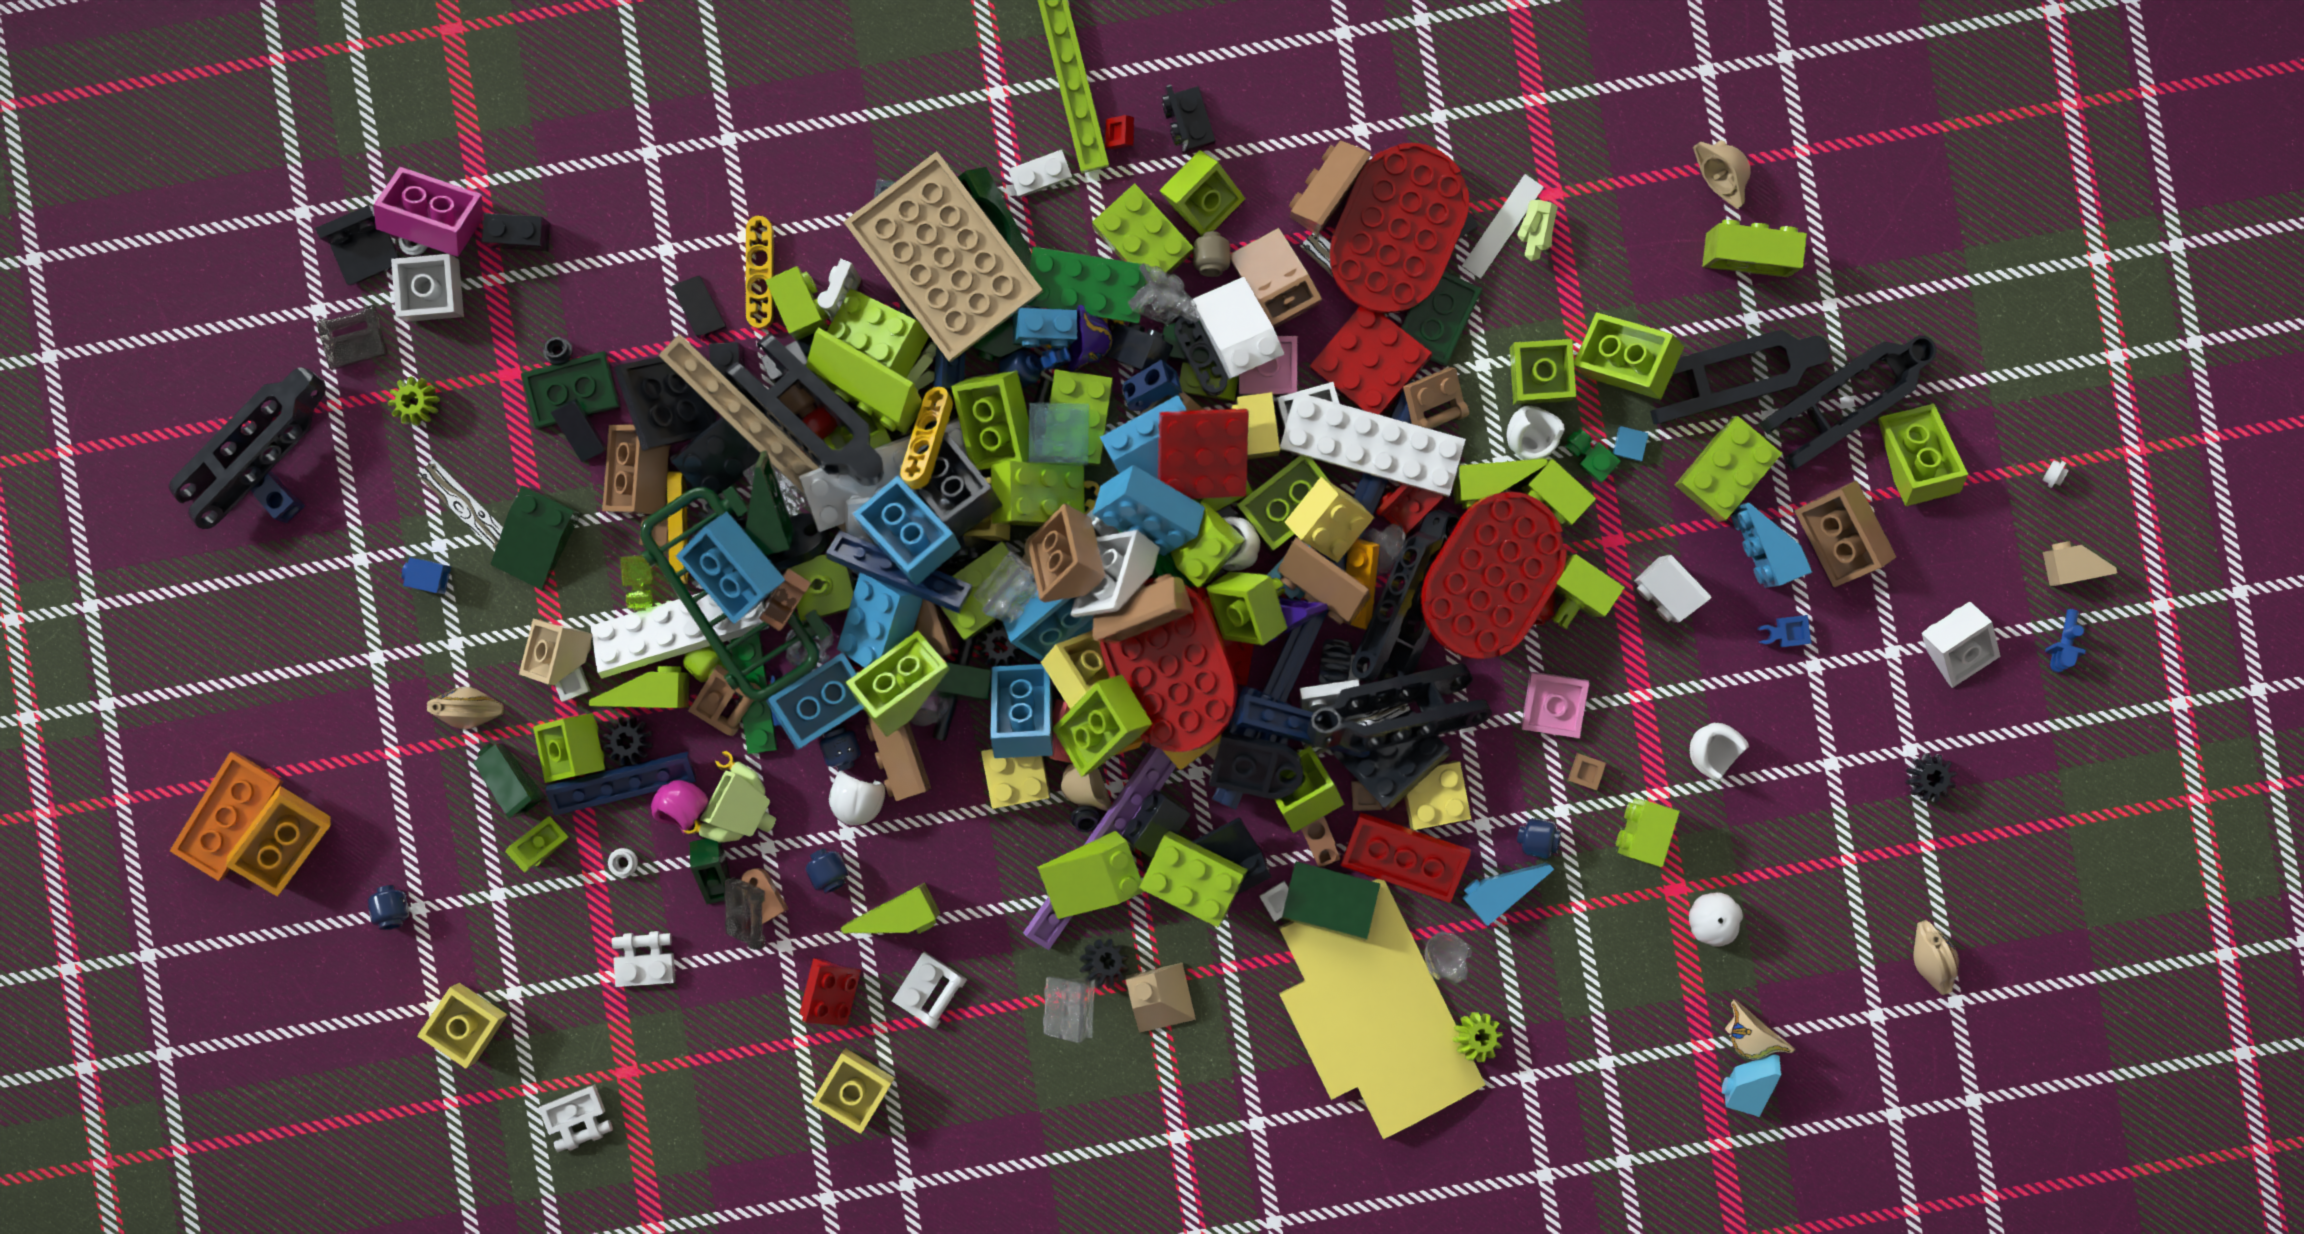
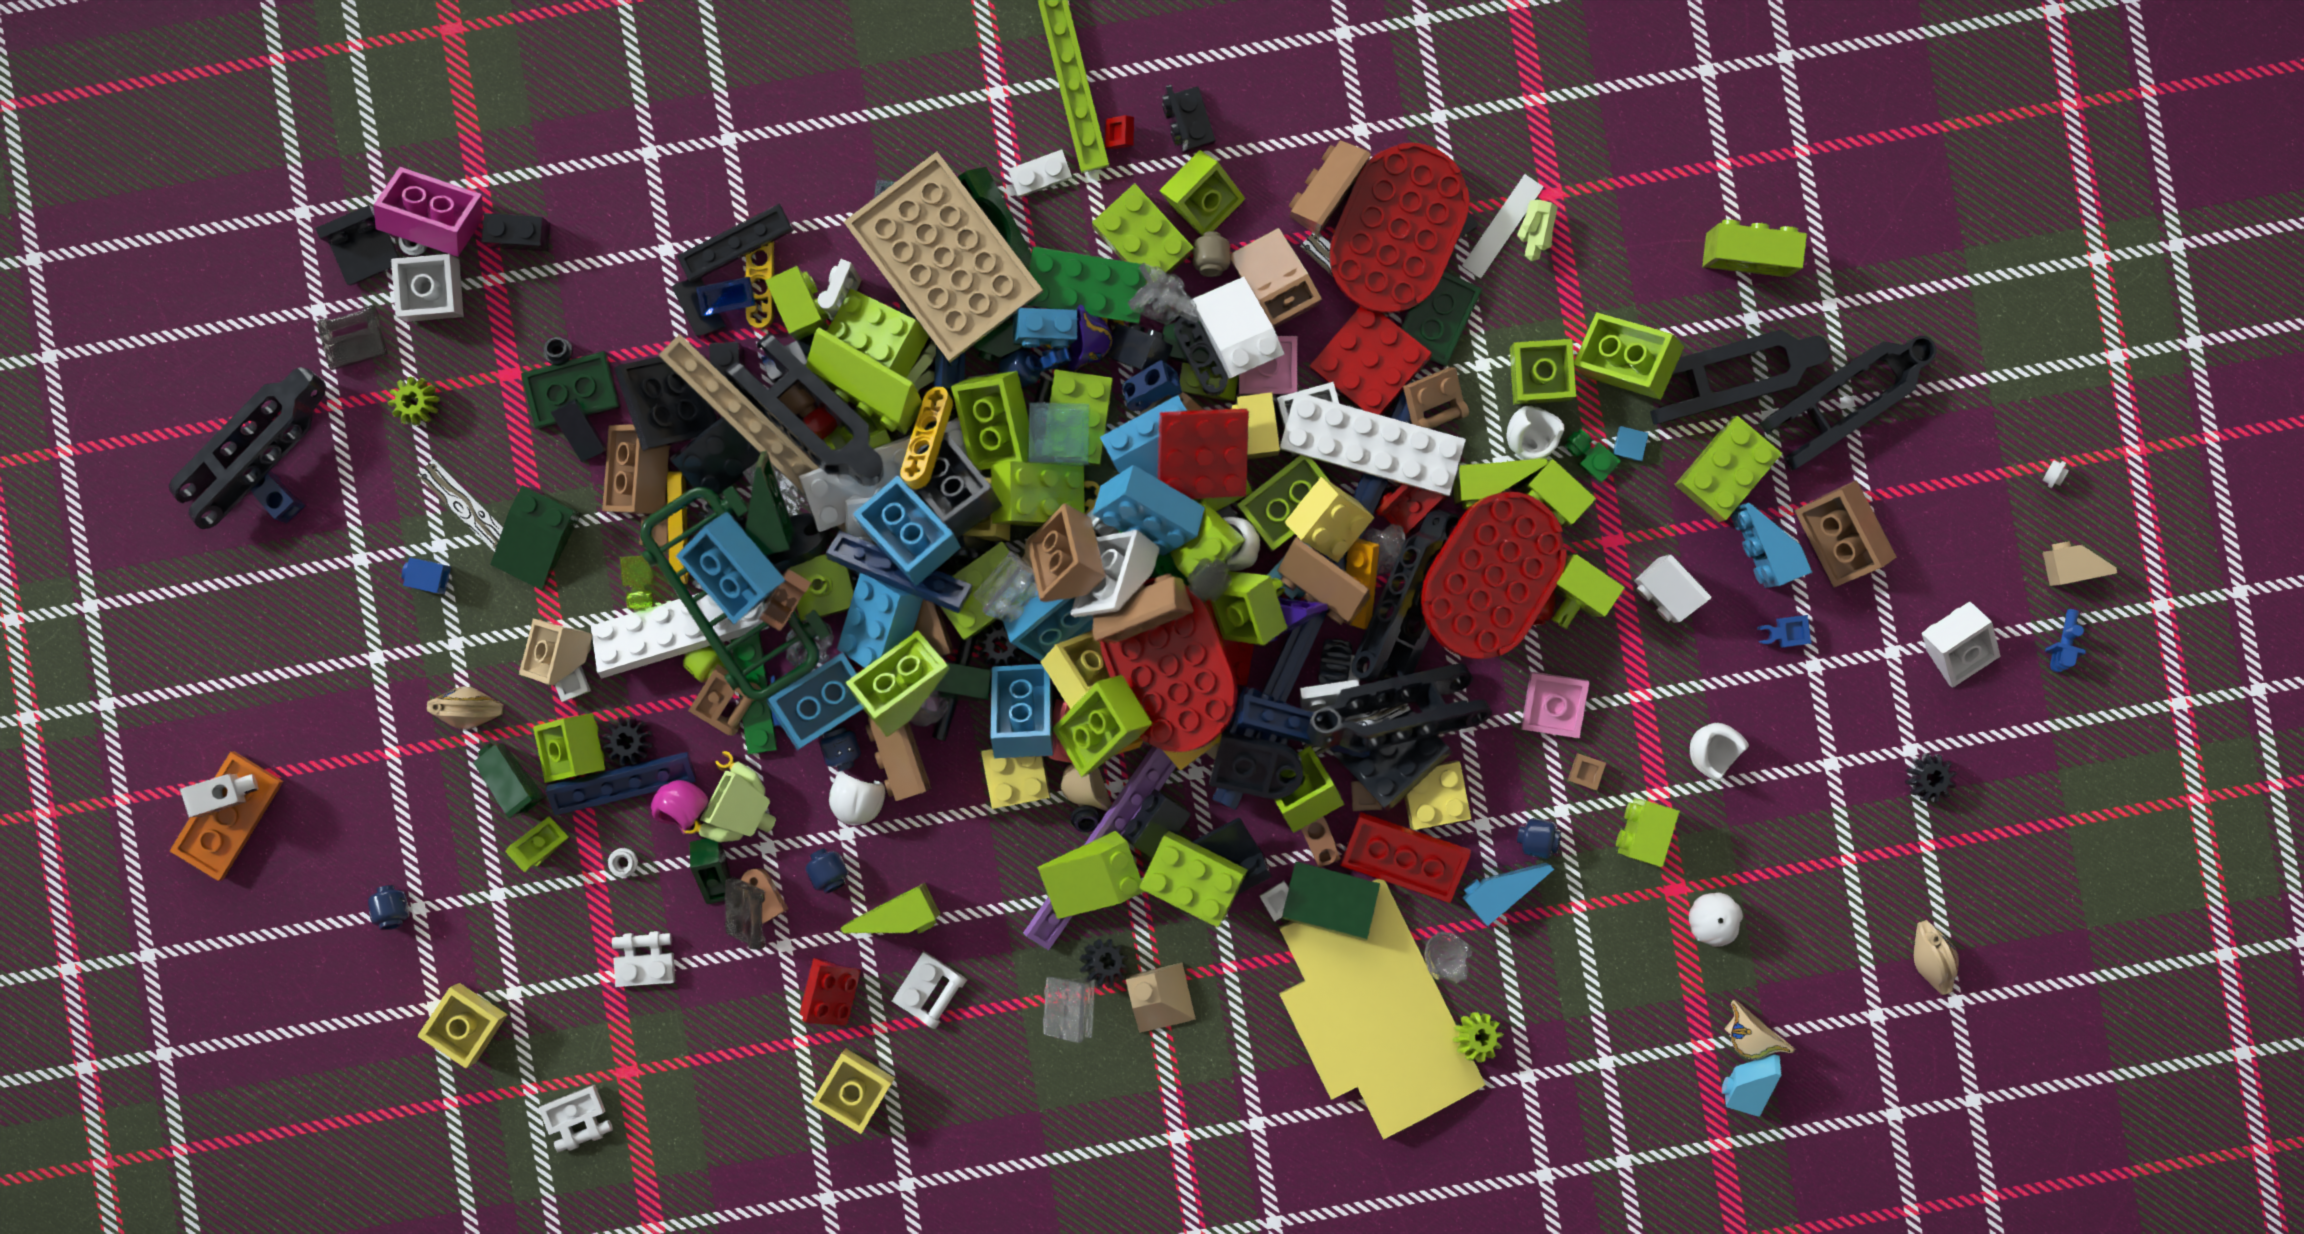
(207, 796): none -> white torso
(278, 841): light orange brick -> none
(654, 689): lime slope -> none
(725, 296): none -> clear blue slope
(735, 243): none -> black tile
(1209, 579): none -> clear smoke head
(1724, 170): tan hat -> none
(1921, 455): lime slope -> none

